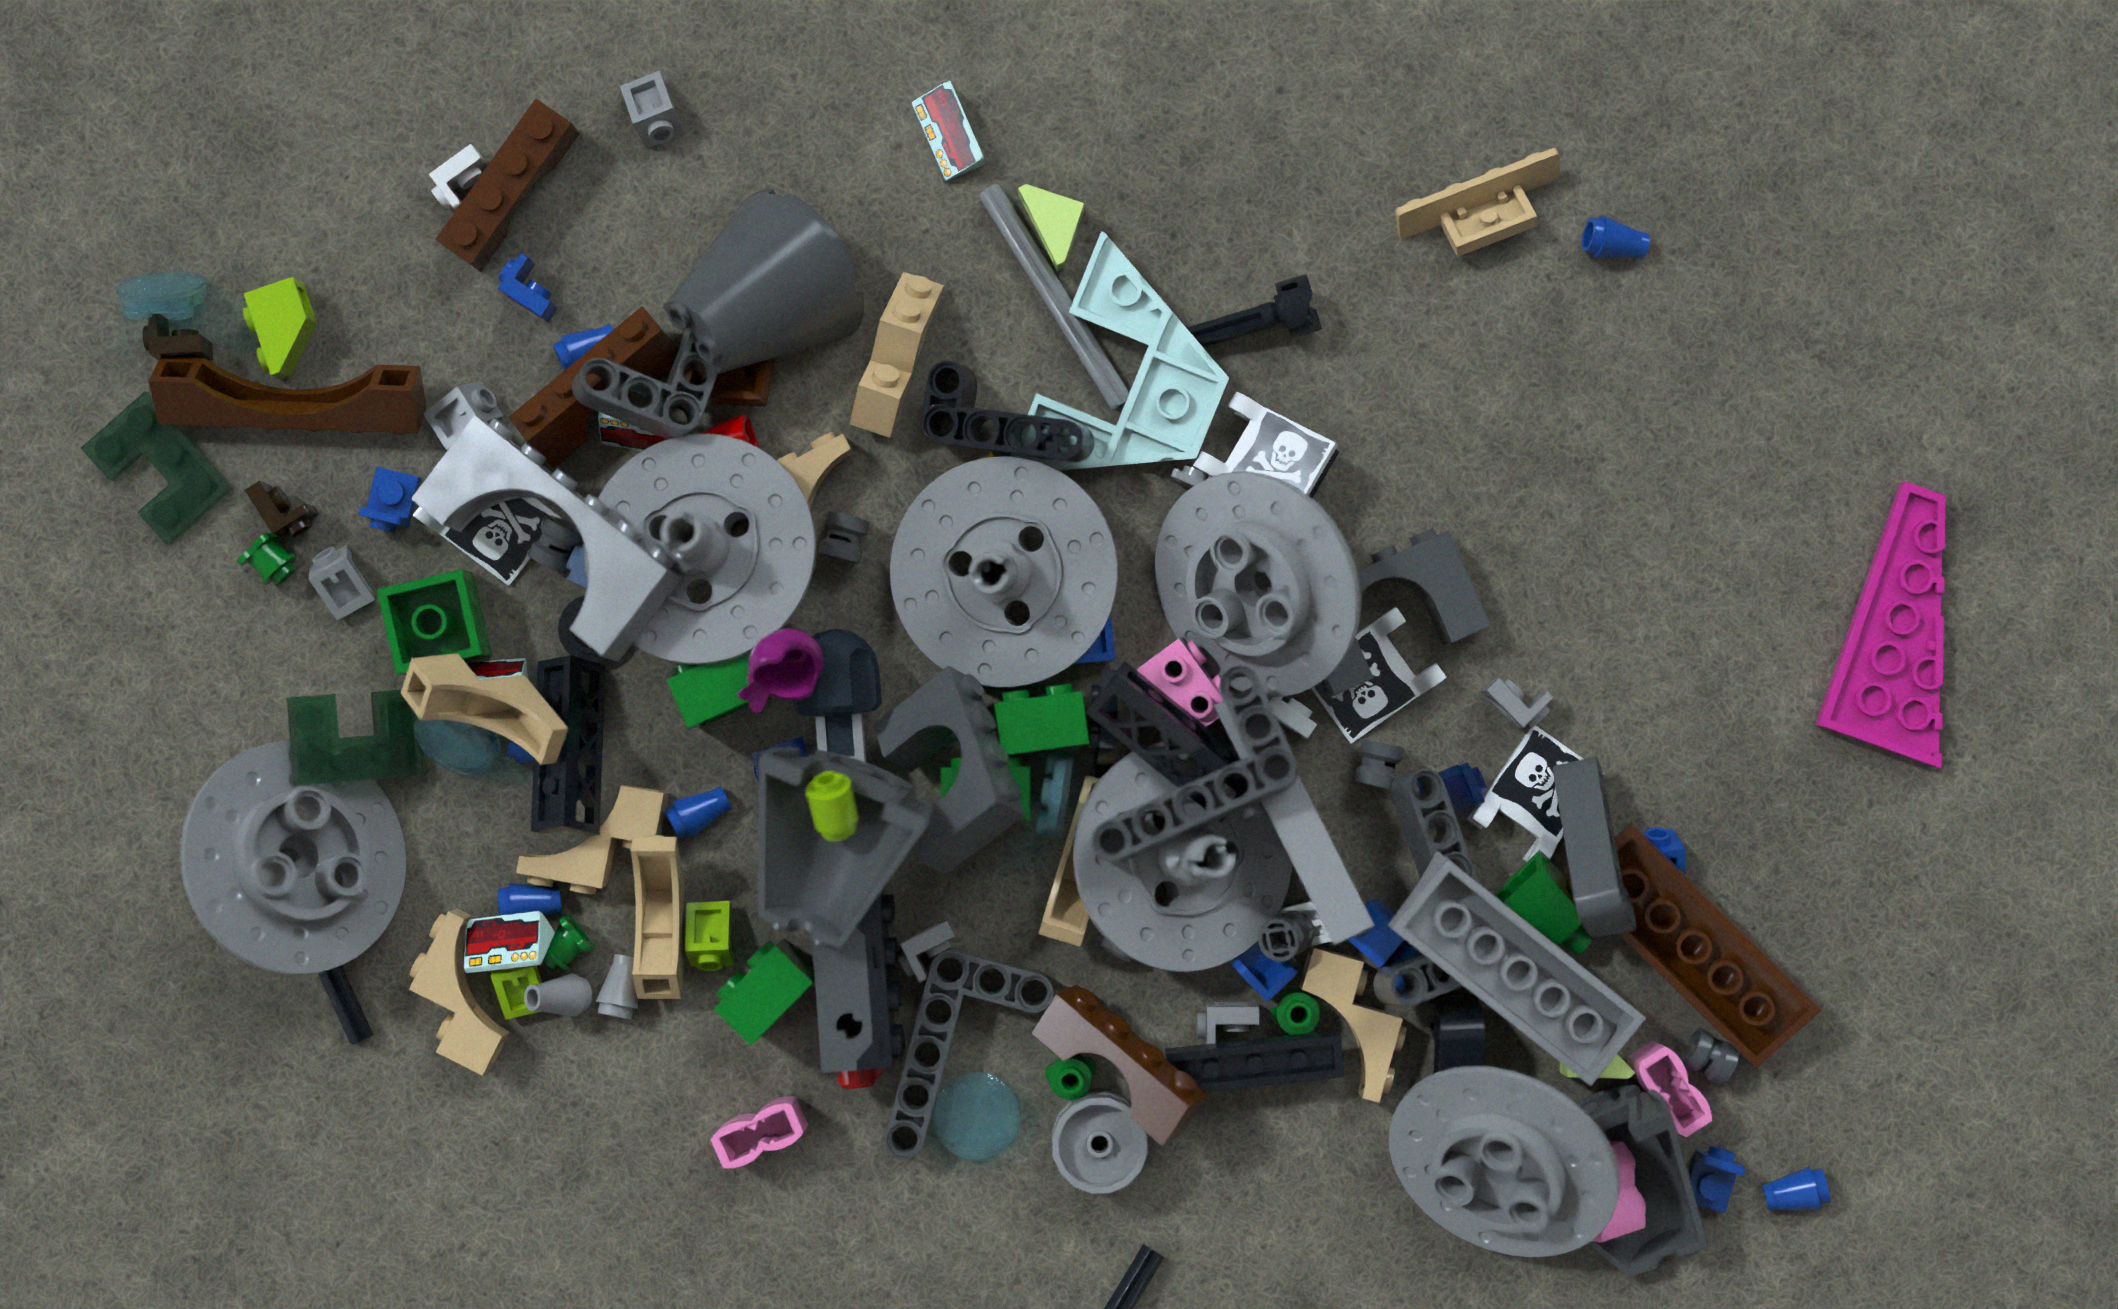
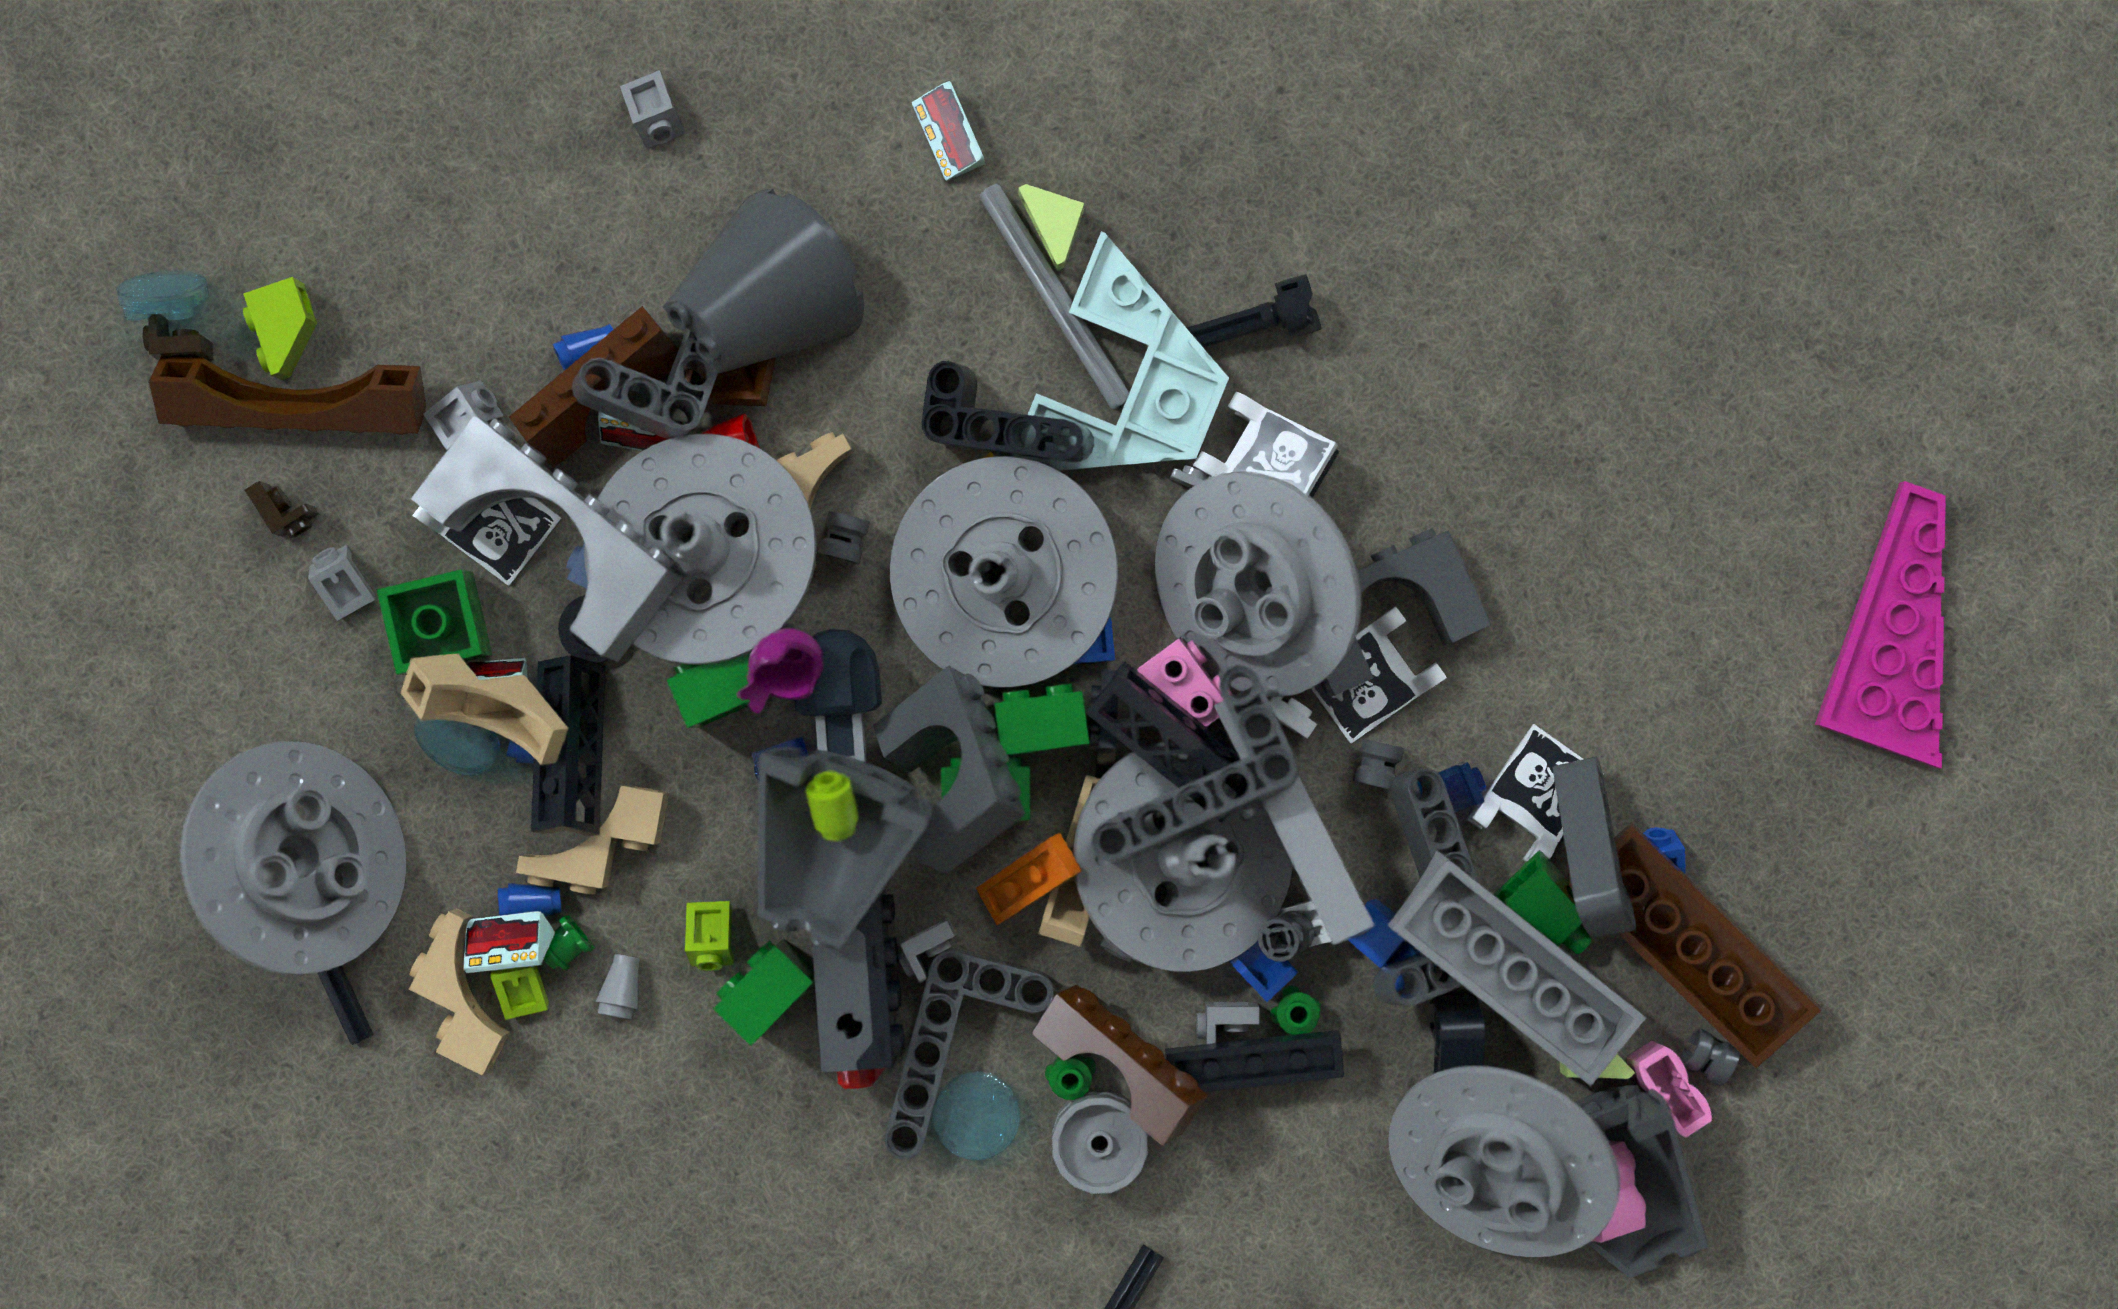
(192, 478): clear green plate -> none
(269, 559): green brick -> none
(323, 757): clear green plate -> none
(391, 499): blue bracket -> none
(458, 171): white bracket -> none
(525, 156): reddish brown arch -> none
(532, 296): blue bracket -> none
(555, 543): dark grey wheel -> none
(563, 995): light grey cone -> none
(659, 915): tan arch -> none
(697, 812): blue cone -> none
(771, 1129): bright pink brick -> none
(895, 354): tan arch -> none
(1028, 879): none -> orange plate
(1055, 794): clear light blue tile -> none
(1376, 1031): tan arch -> none
(1483, 207): tan bracket -> none
(1508, 700): light grey bracket -> none
(1611, 238): blue cone -> none
(1714, 1176): blue bracket -> none
(1798, 1191): blue cone -> none

